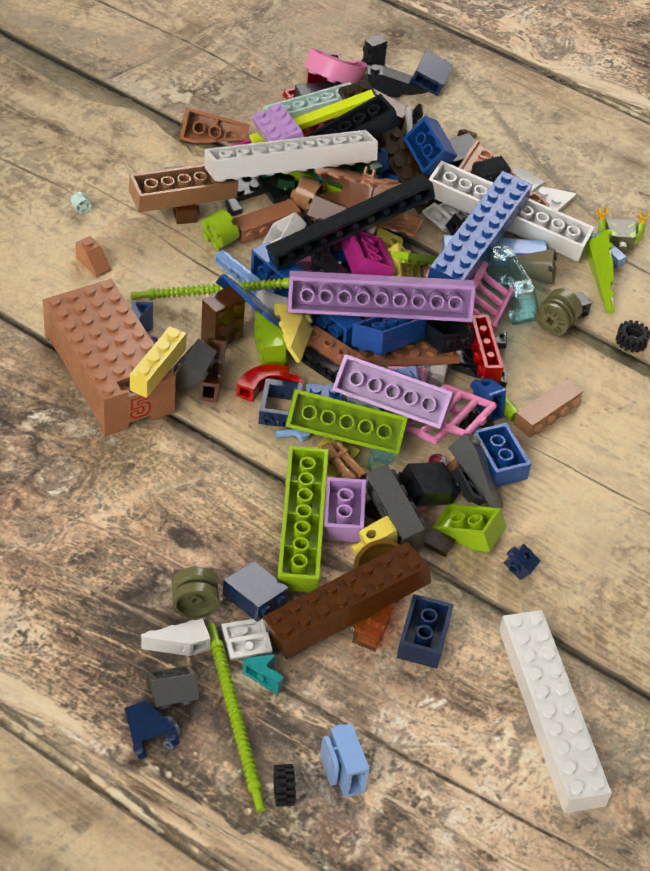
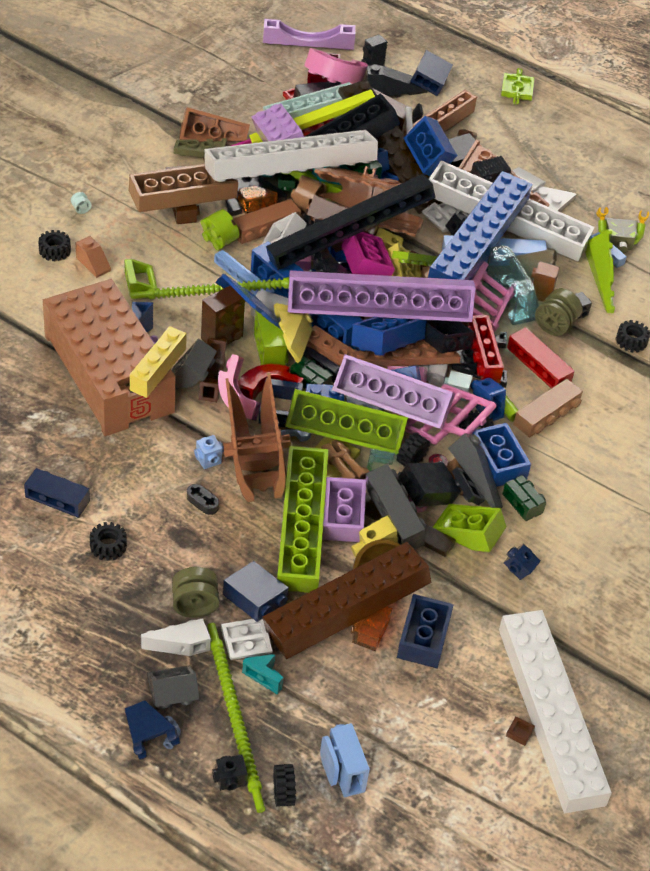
(54, 252): none -> black tyre
(57, 492): none -> dark blue brick
(108, 550): none -> black tyre
(134, 267): none -> lime tile
(195, 148): none -> olive wing
(204, 497): none -> black beam
(209, 451): none -> light blue brick
(230, 772): none -> black brick
(234, 366): none -> bright pink arch
(256, 198): none -> clear orange slope
(257, 451): none -> nougat animal
(279, 33): none -> lavender arch
(311, 372): none -> dark green brick
(413, 450): none -> black tyre
(453, 110): none -> nougat brick
(459, 381): none -> light aqua brick
(517, 86): none -> lime plate
(520, 731): none -> reddish brown tile
(524, 497): none -> dark green brick
(539, 358): none -> brick
(544, 279): none -> dark orange brick

